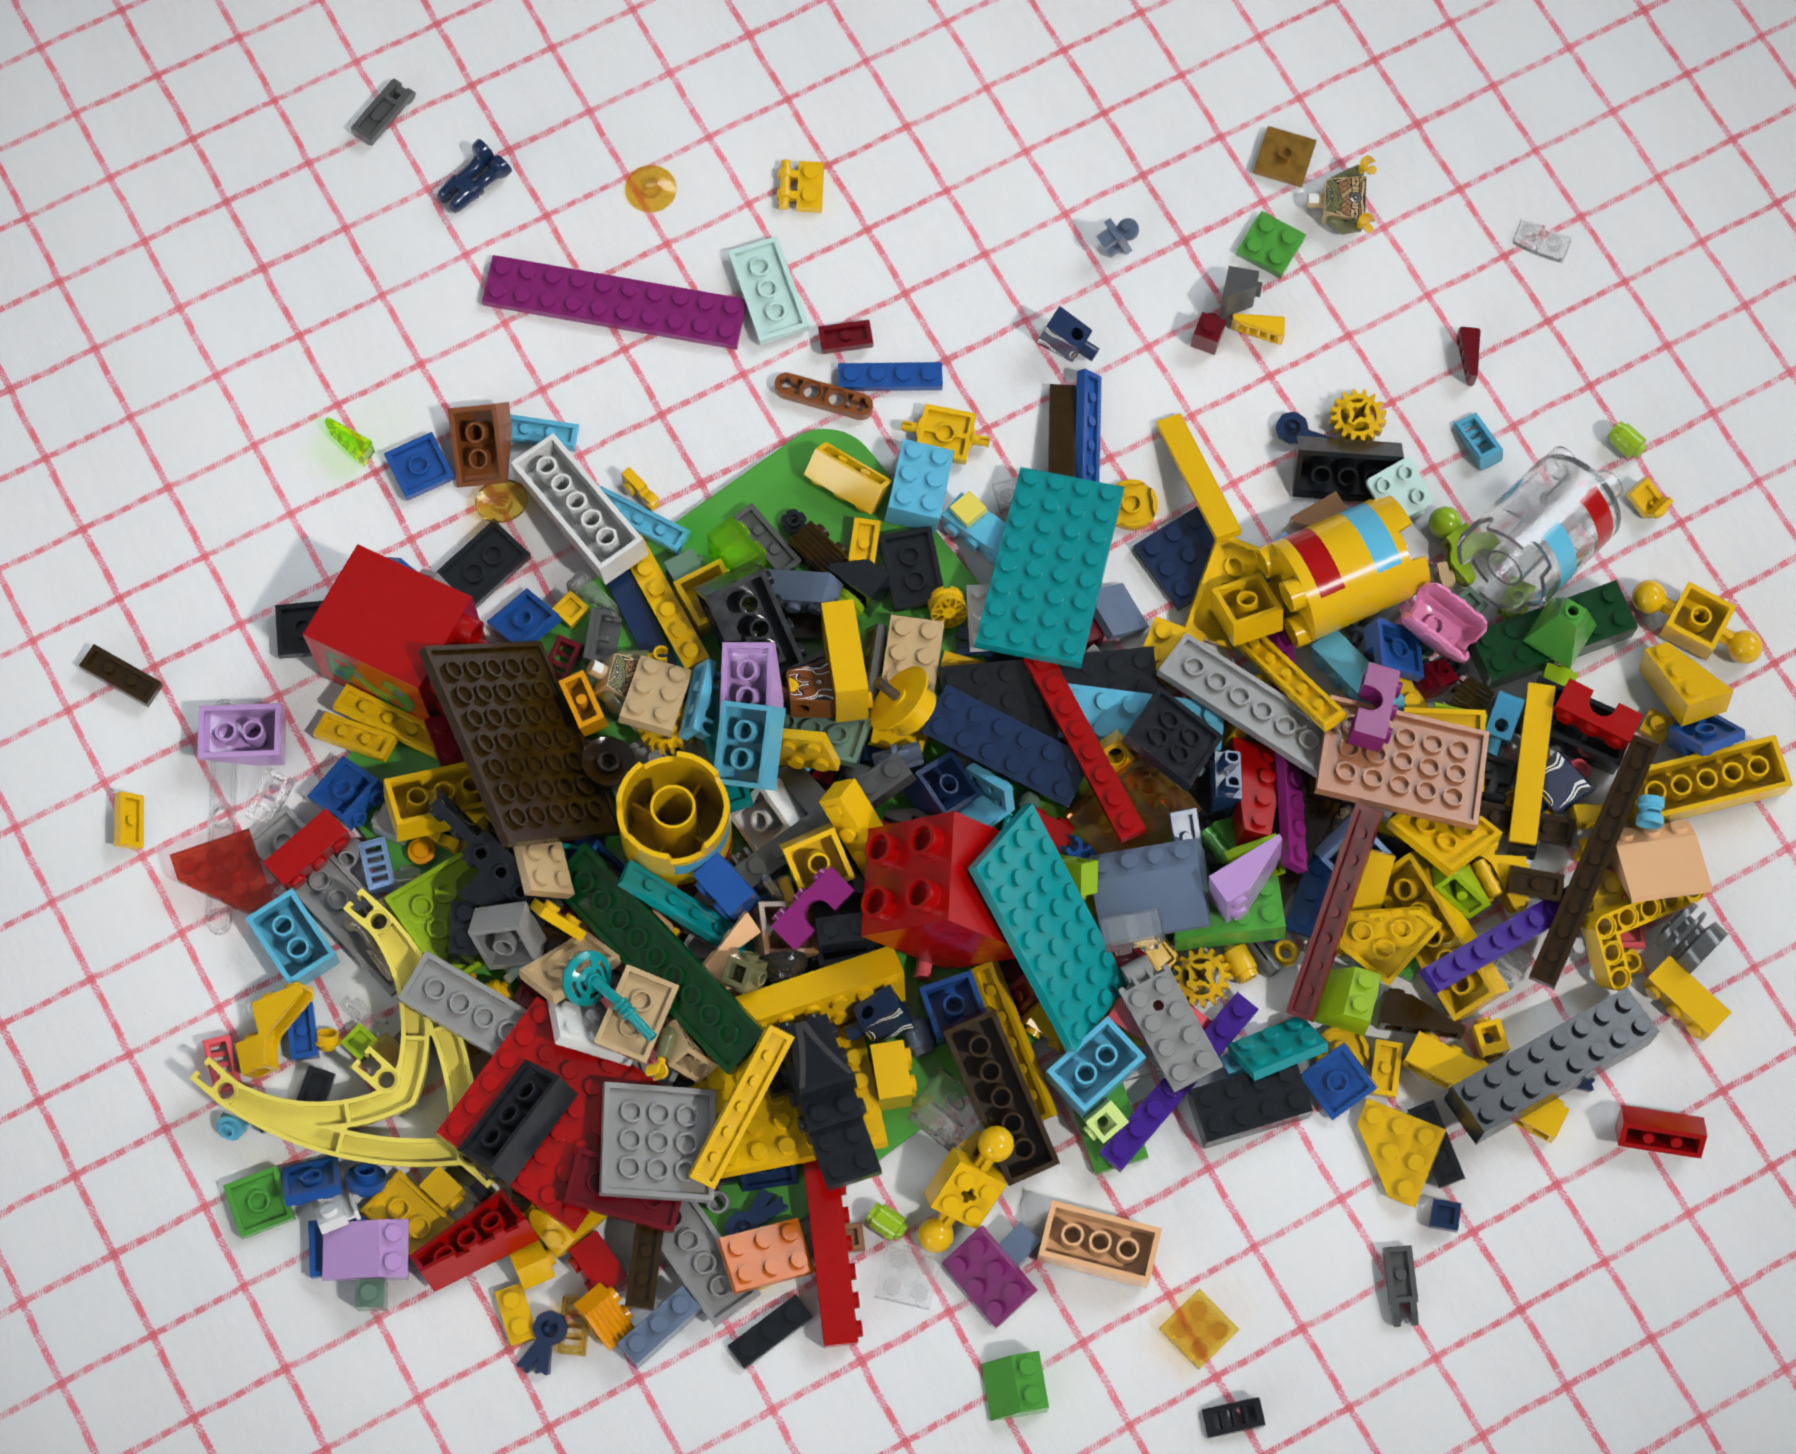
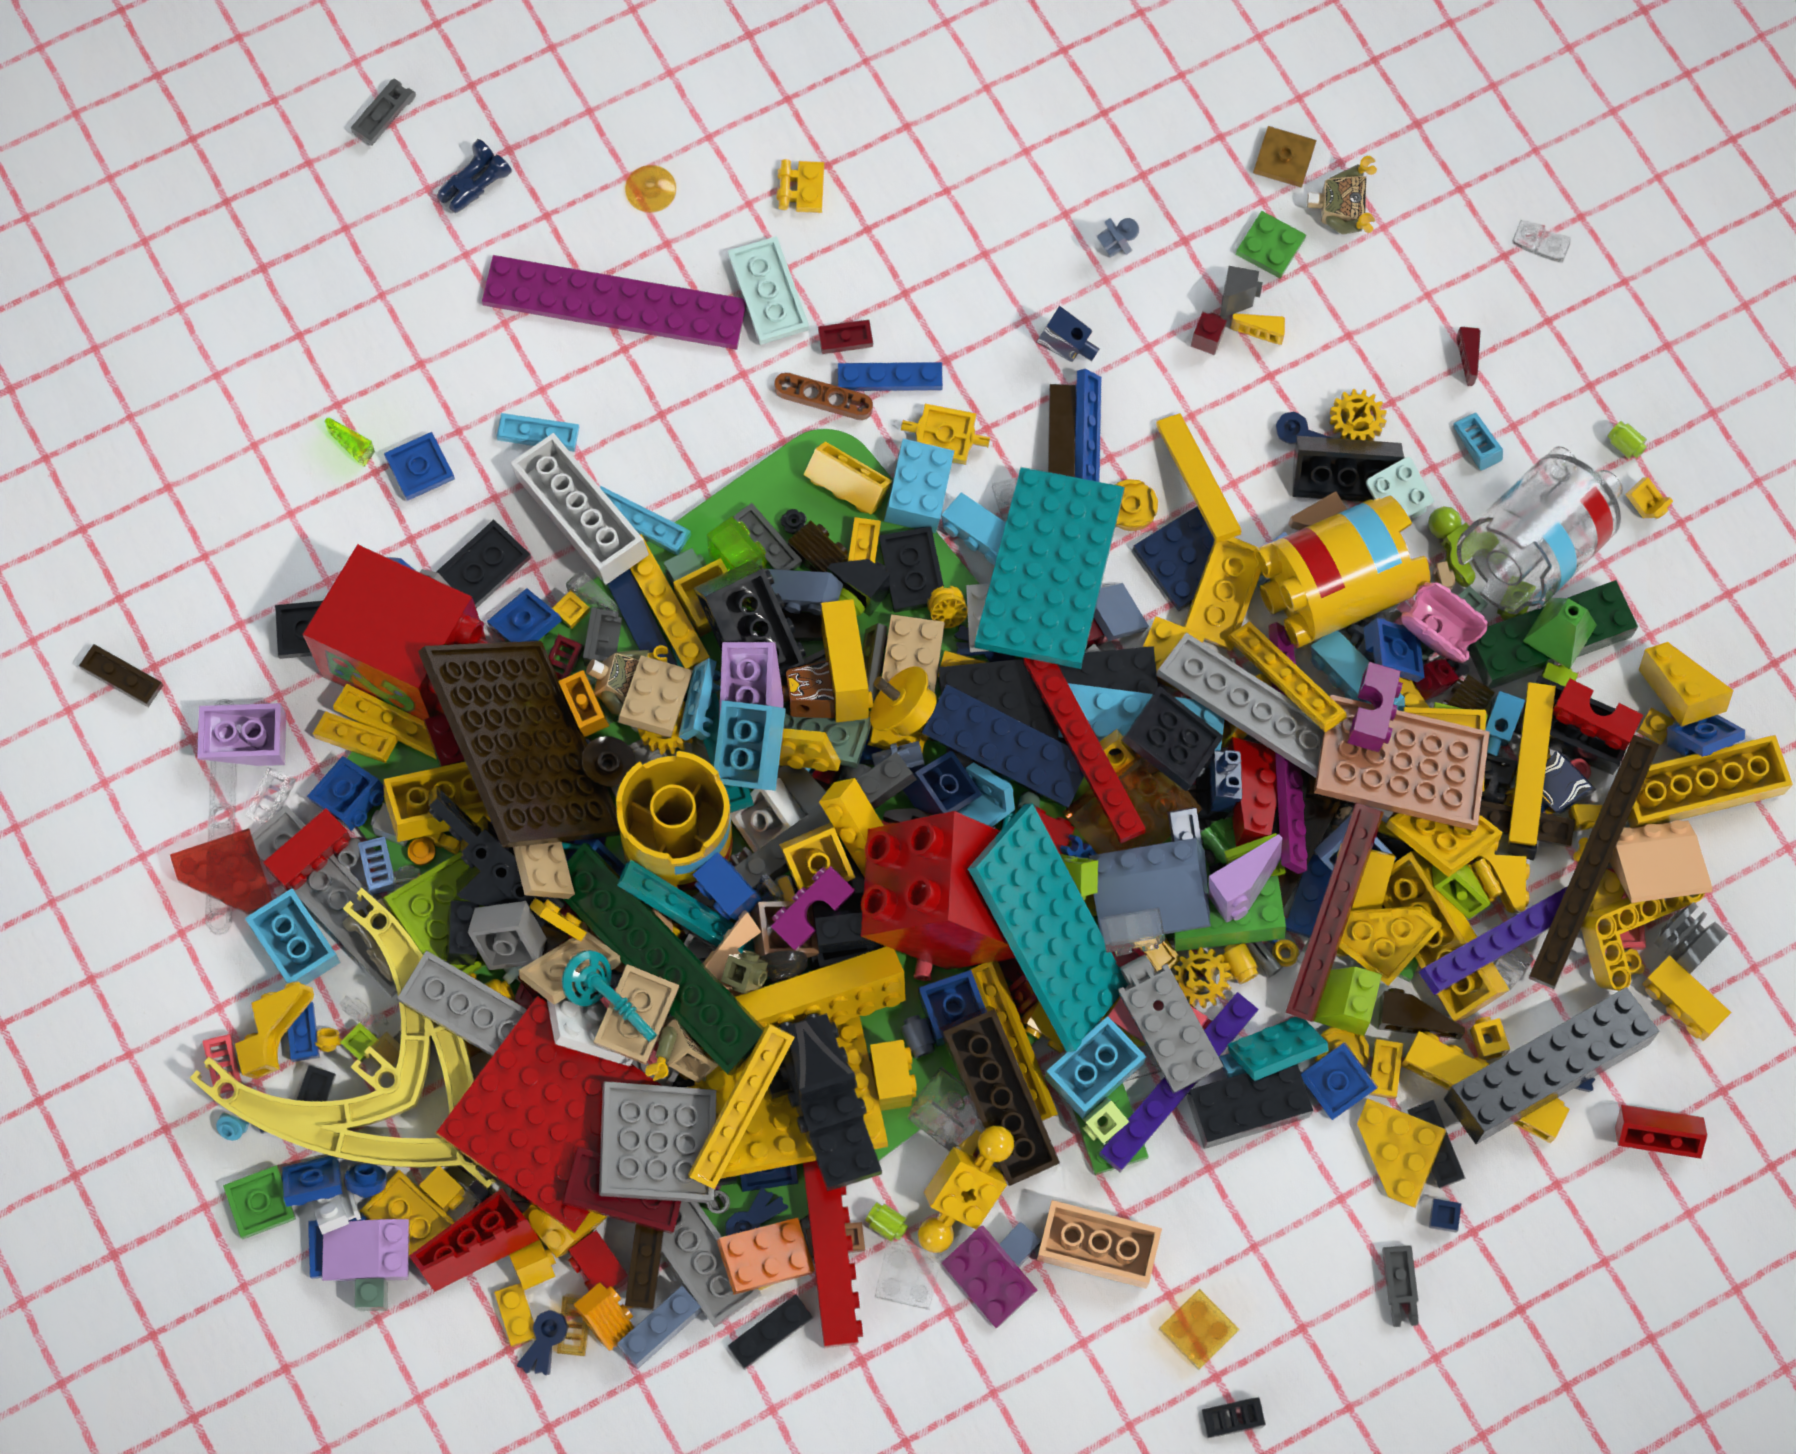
(129, 820): yellow plate -> none
(481, 443): dark orange slope -> none
(501, 501): clear yellow dish -> none
(517, 1122): black slope -> none
(636, 486): yellow plate -> none
(880, 1017): dark blue torso -> none
(968, 509): light yellow tile -> none
(1015, 1386): bright green slope -> none
(1247, 609): yellow brick -> none
(1534, 884): dark brown plate -> none
(1650, 811): medium azure wheel -> none
(1696, 636): yellow brick -> none

